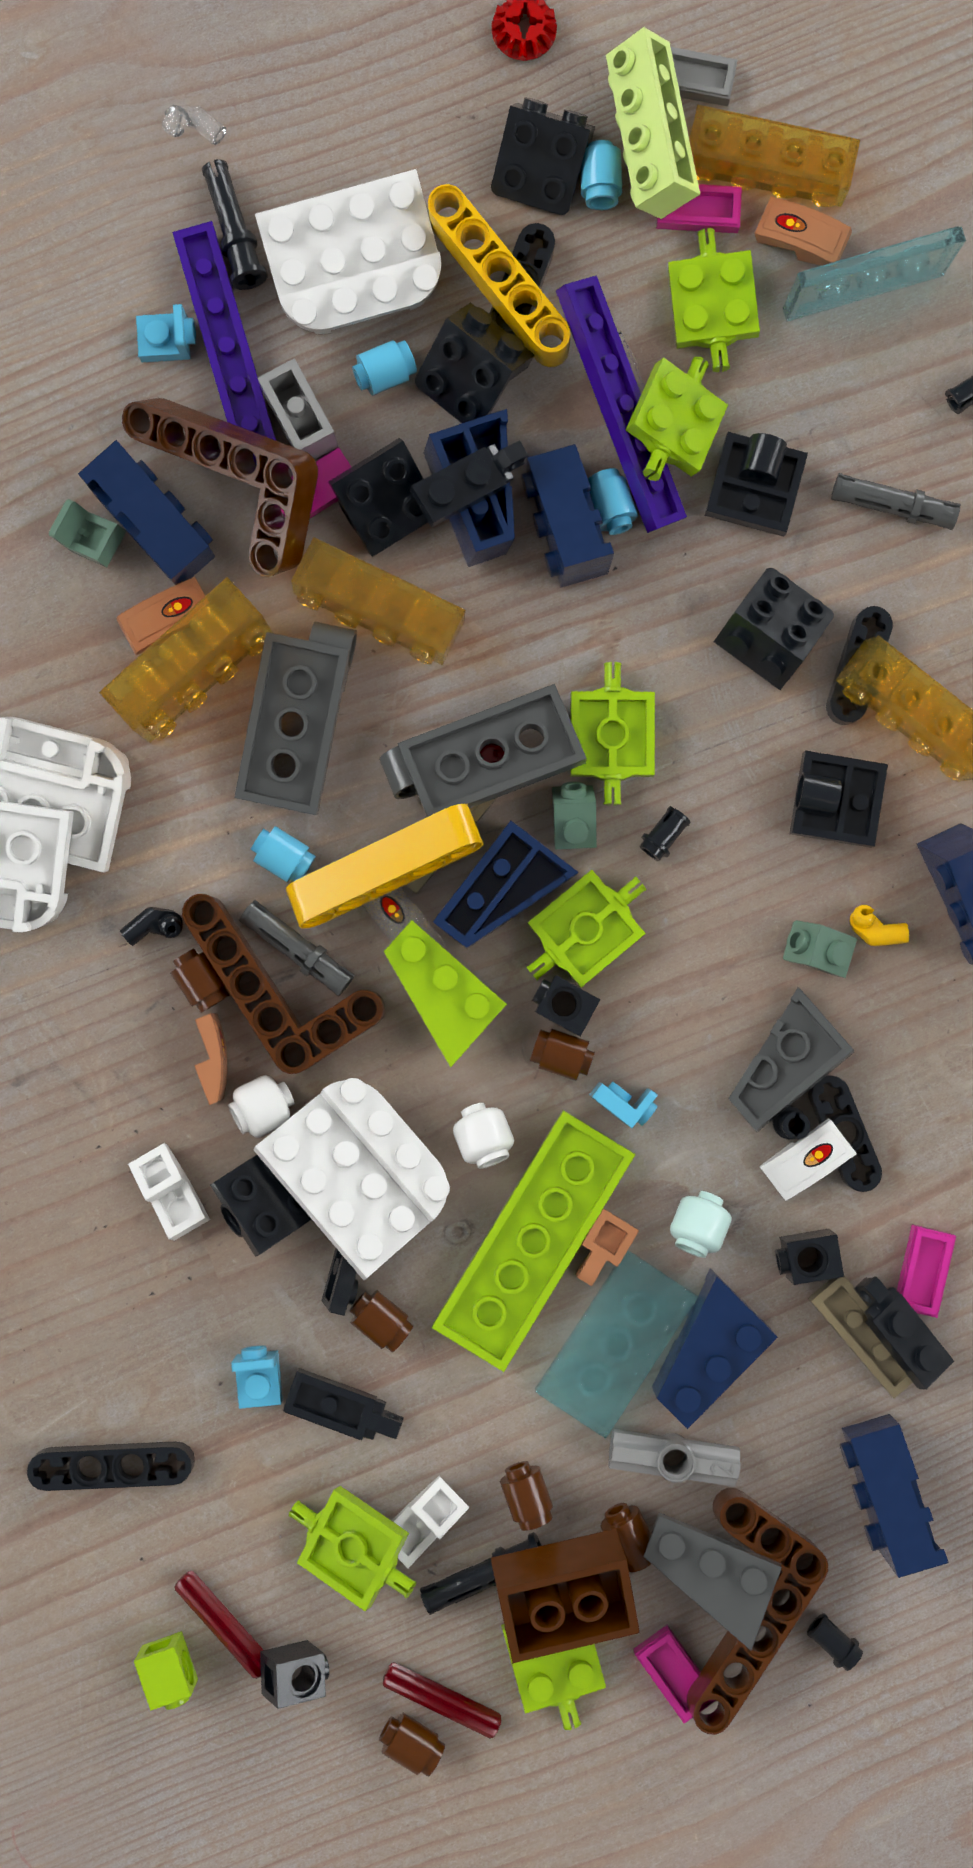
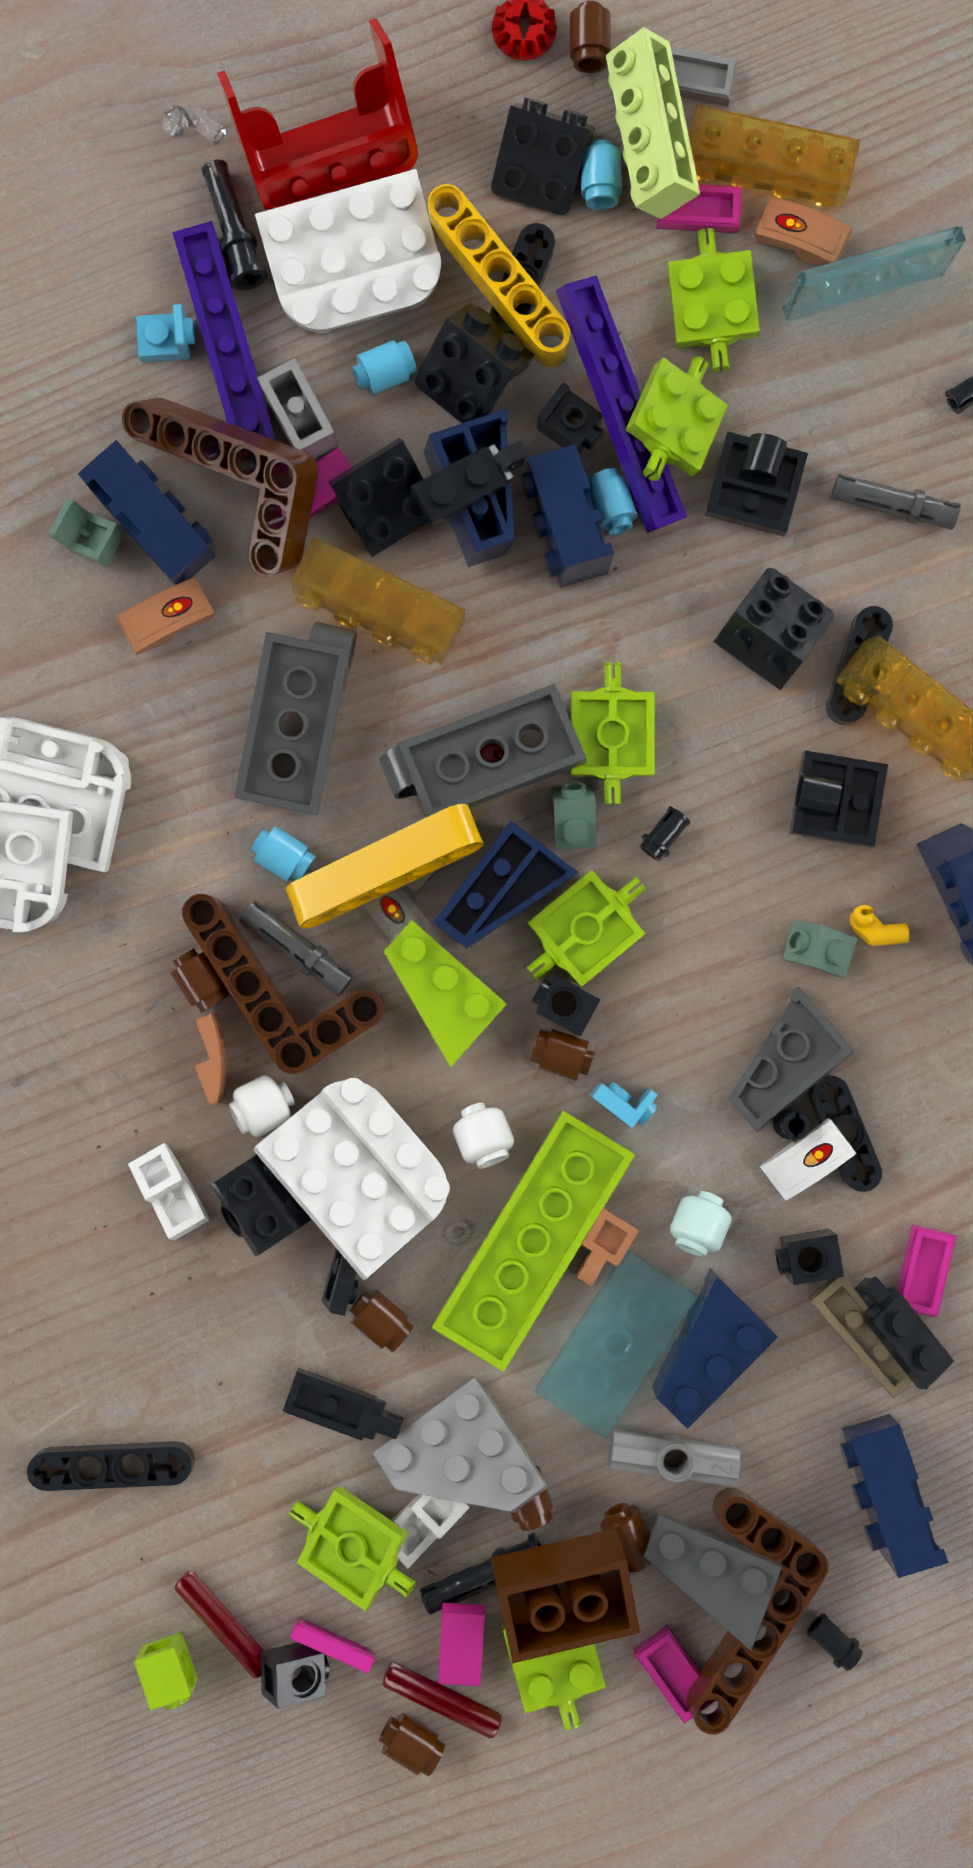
(154, 921): black arm -> none
(187, 662): clear yellow brick -> none
(257, 1377): medium azure bracket -> none
(332, 1645): none -> dark pink tile
(336, 150): none -> red windscreen
(461, 1644): none -> dark pink tile
(463, 1455): none -> light grey plate
(554, 424): none -> black brick
(590, 36): none -> reddish brown brick

